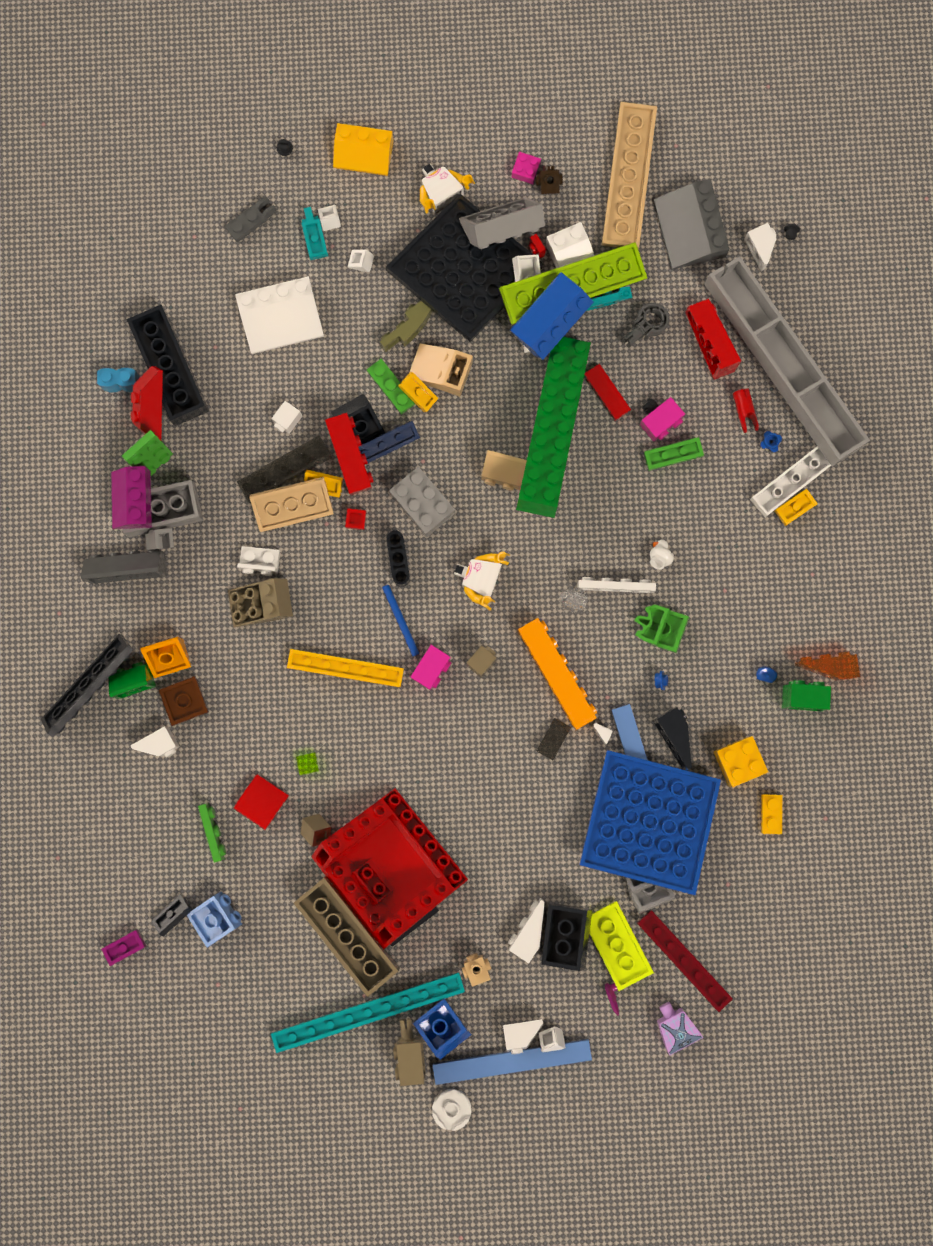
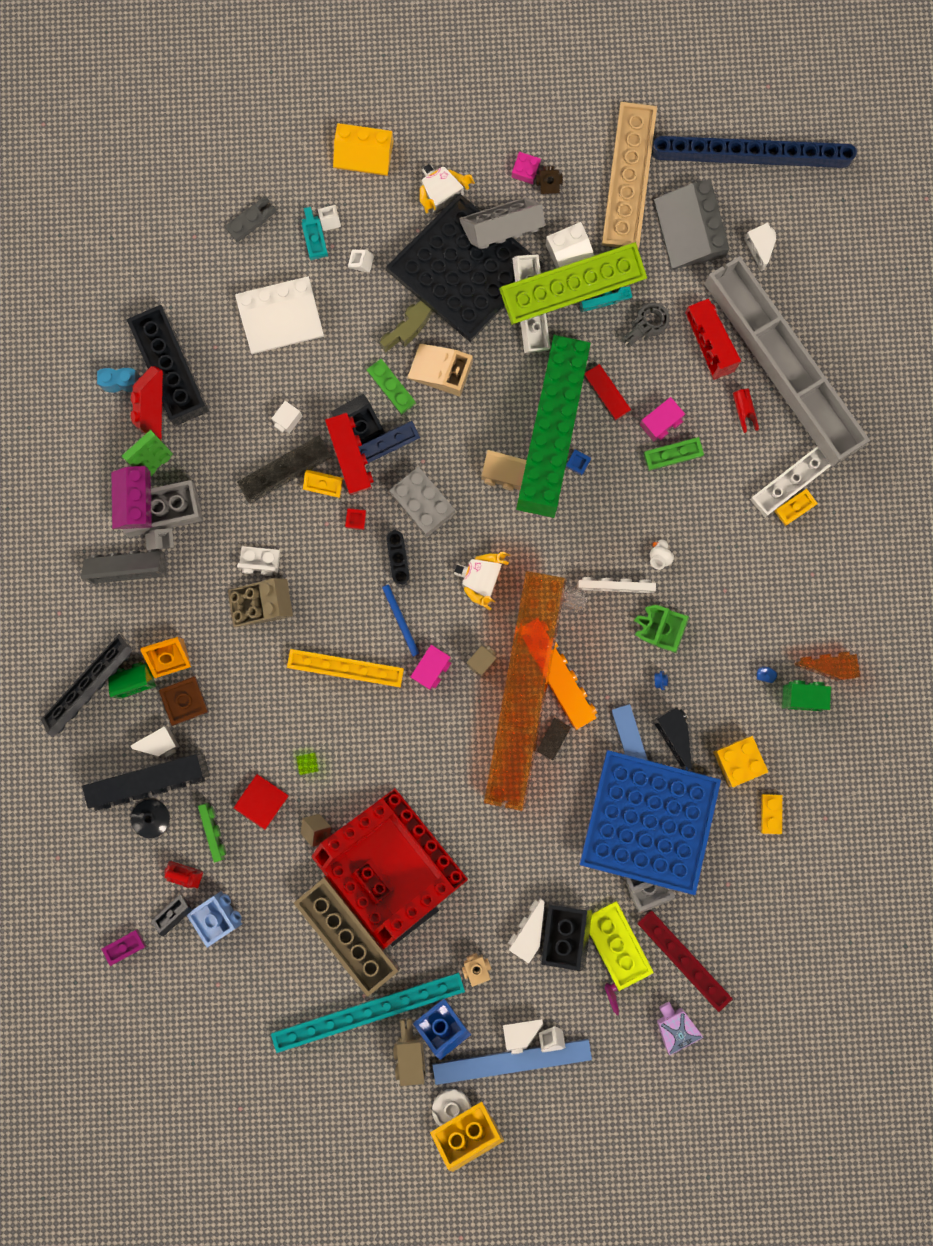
(140, 783): none -> black brick
(159, 814): none -> black dish
(183, 875): none -> red piece
(284, 147): black piece -> none
(291, 504): tan plate -> none
(418, 392): yellow plate -> none
(466, 1137): none -> yellow slope
(525, 690): none -> clear orange piece
(536, 246): red plate -> none
(551, 316): blue slope -> none
(578, 462): none -> blue plate
(603, 732): white slope -> none
(650, 406): black piece -> none
(761, 147): none -> dark blue beam
(771, 446): blue plate -> none
(791, 231): black piece -> none

